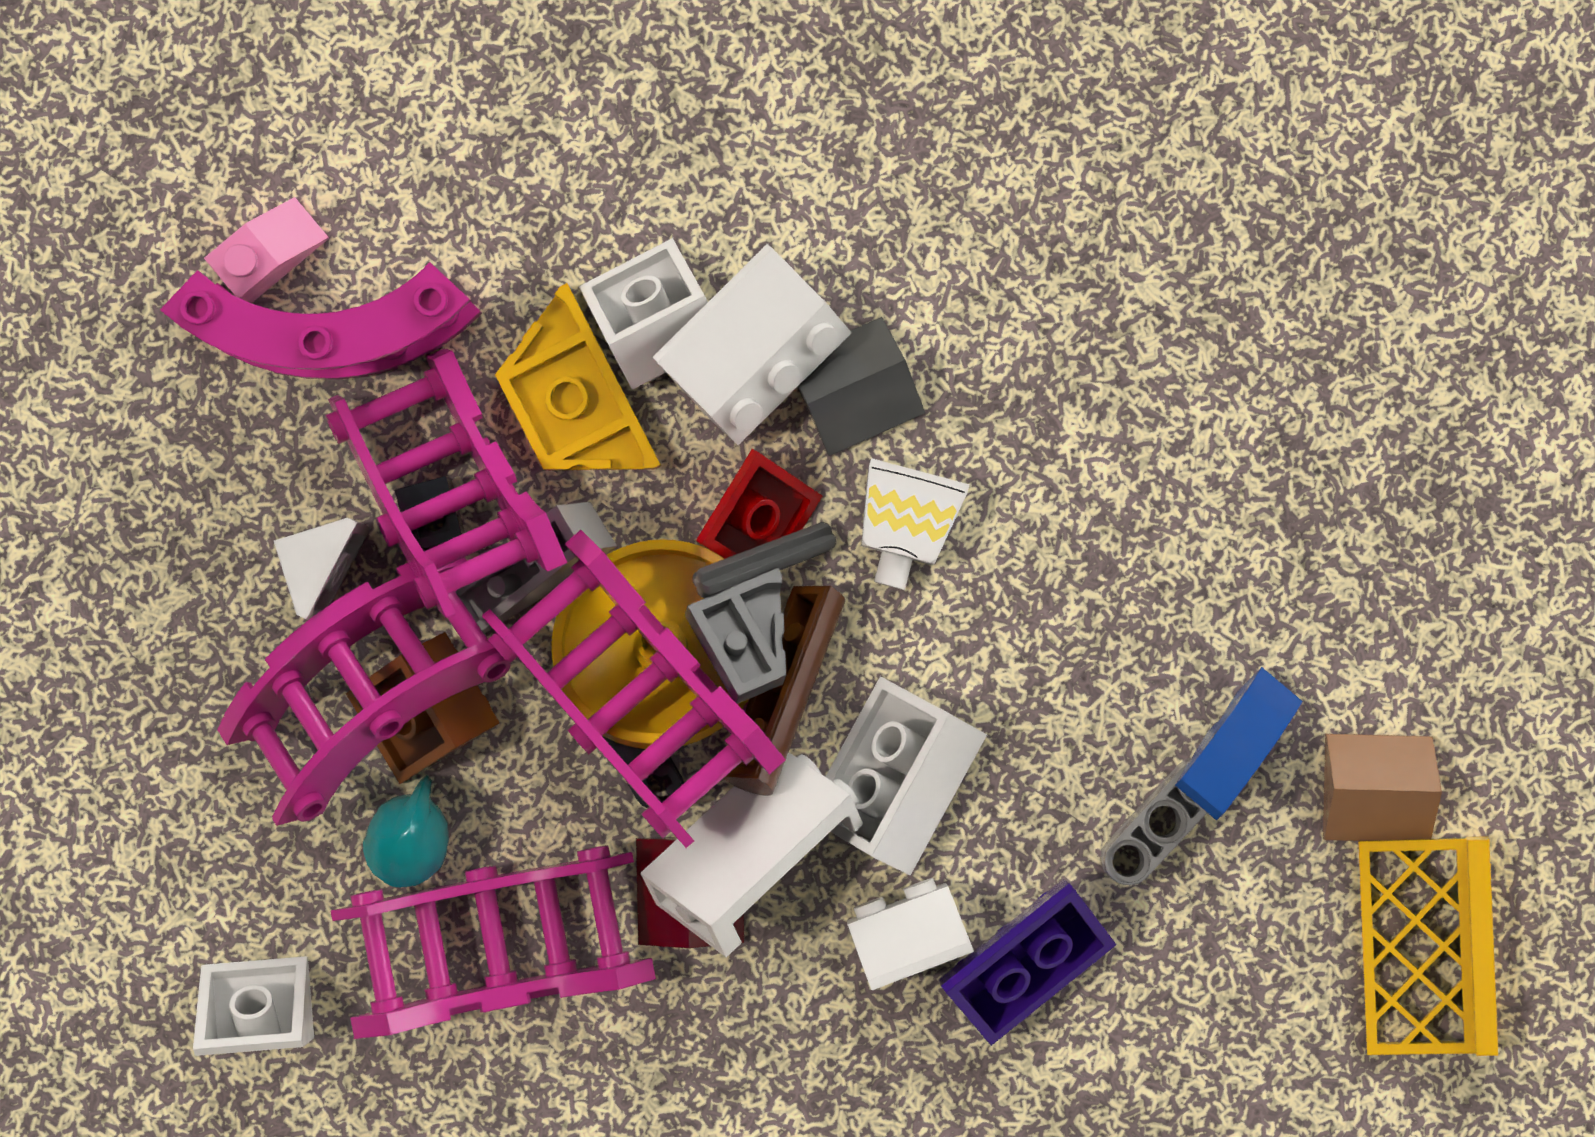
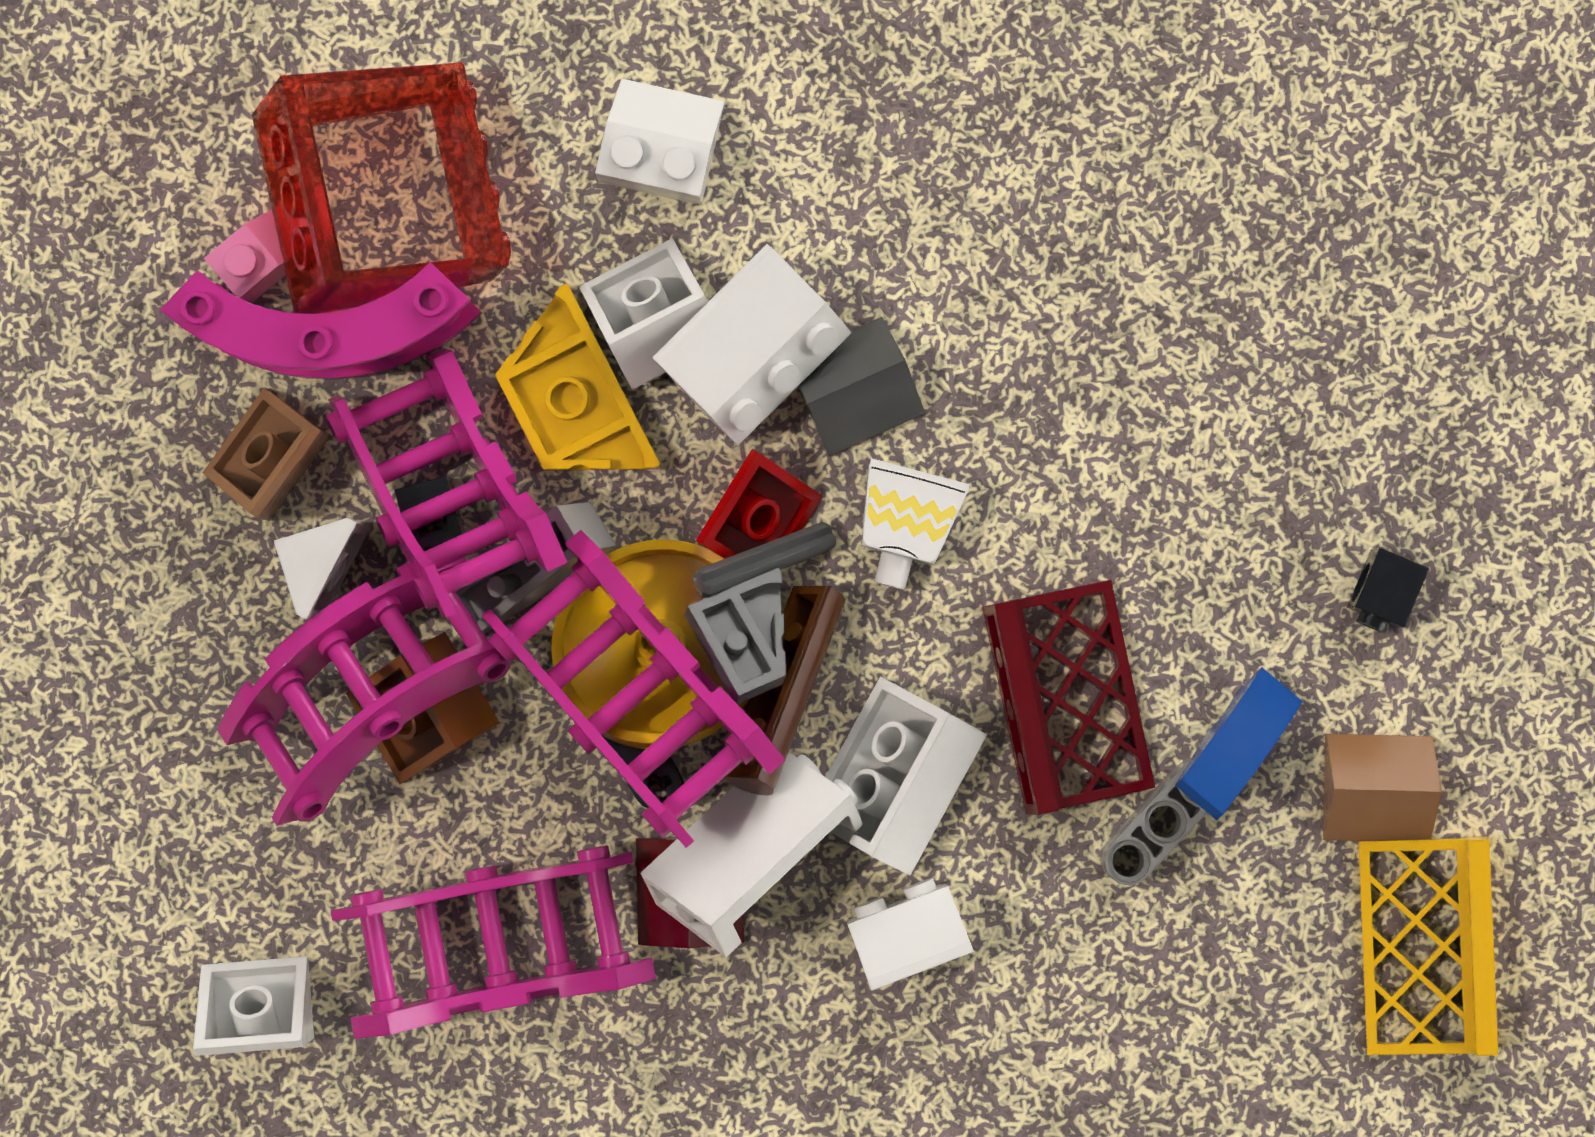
(266, 455): none -> medium nougat slope
(300, 196): none -> clear red windscreen
(407, 838): teal piece -> none
(659, 141): none -> white slope
(1024, 706): none -> dark red fence
(1027, 962): dark purple slope -> none
(1386, 590): none -> black brick

